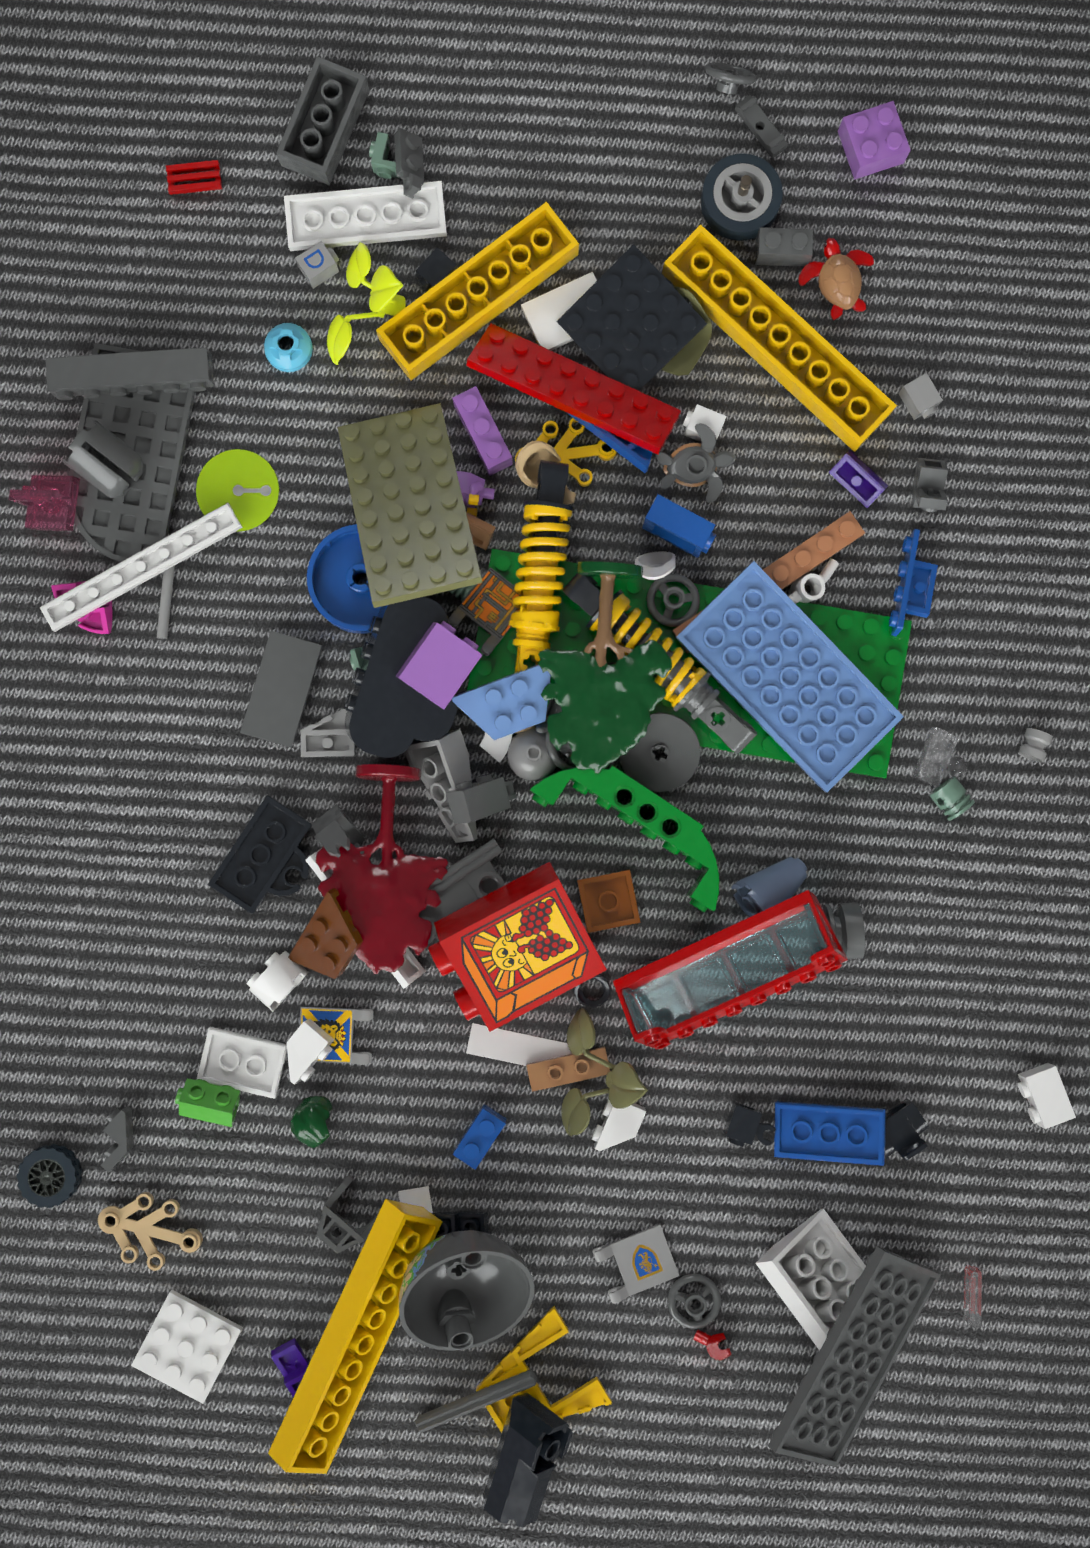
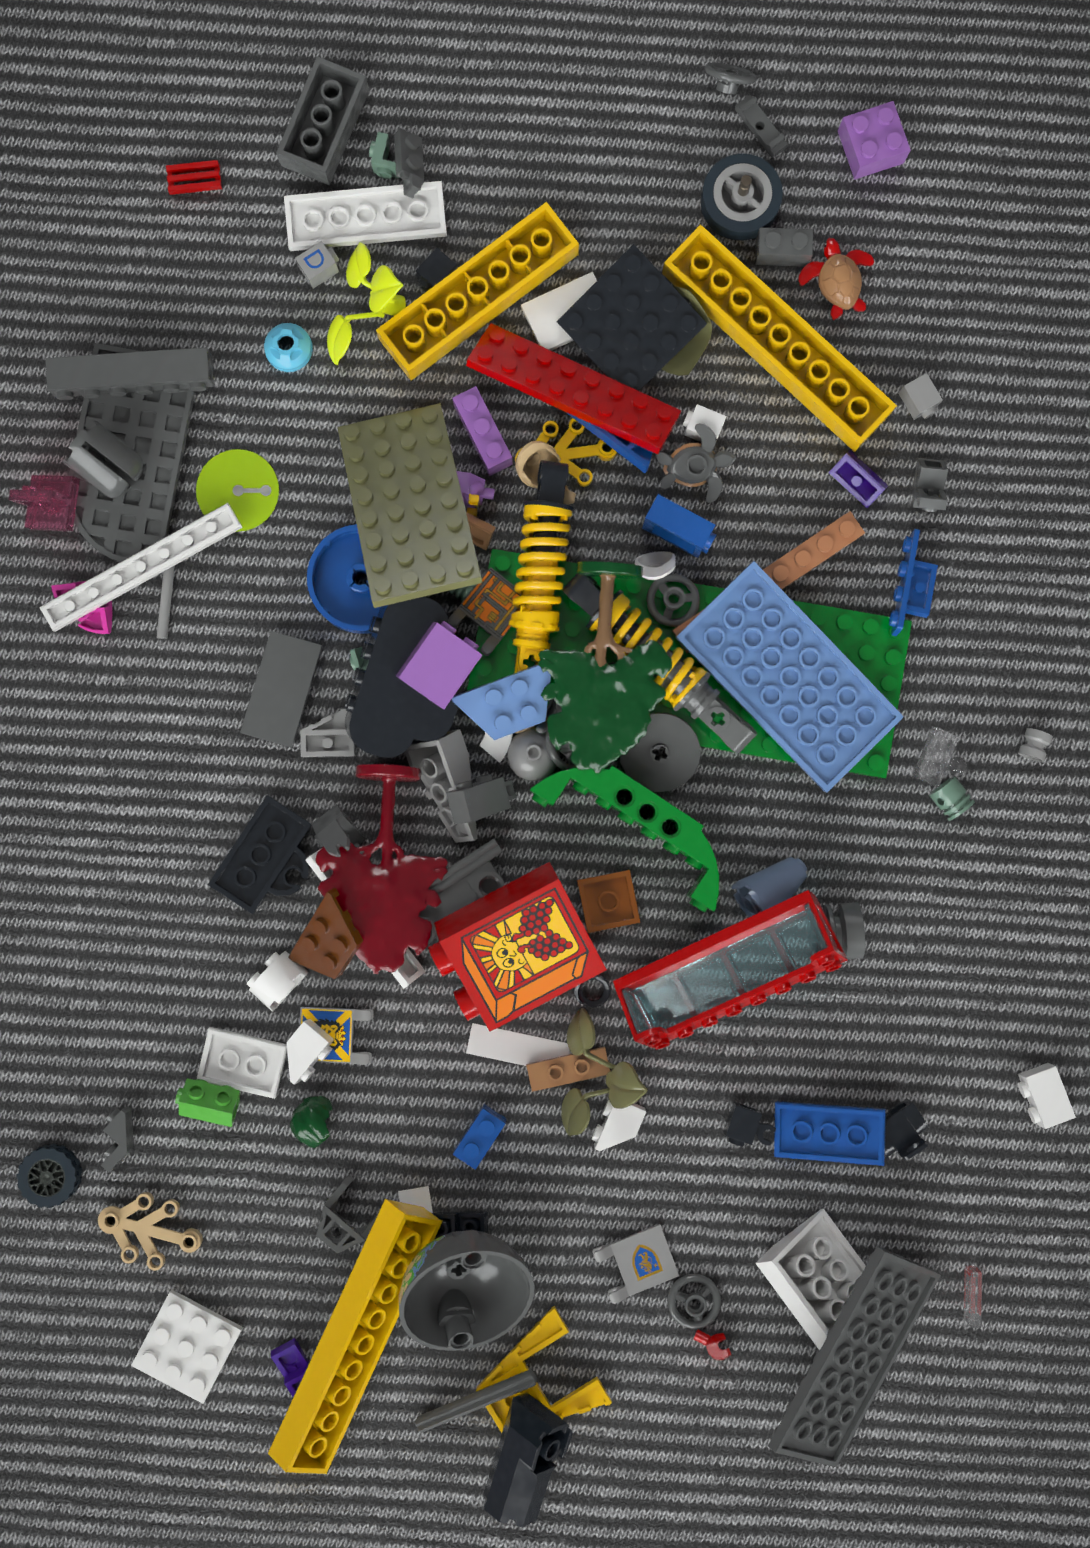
(816, 584): white piece -> none

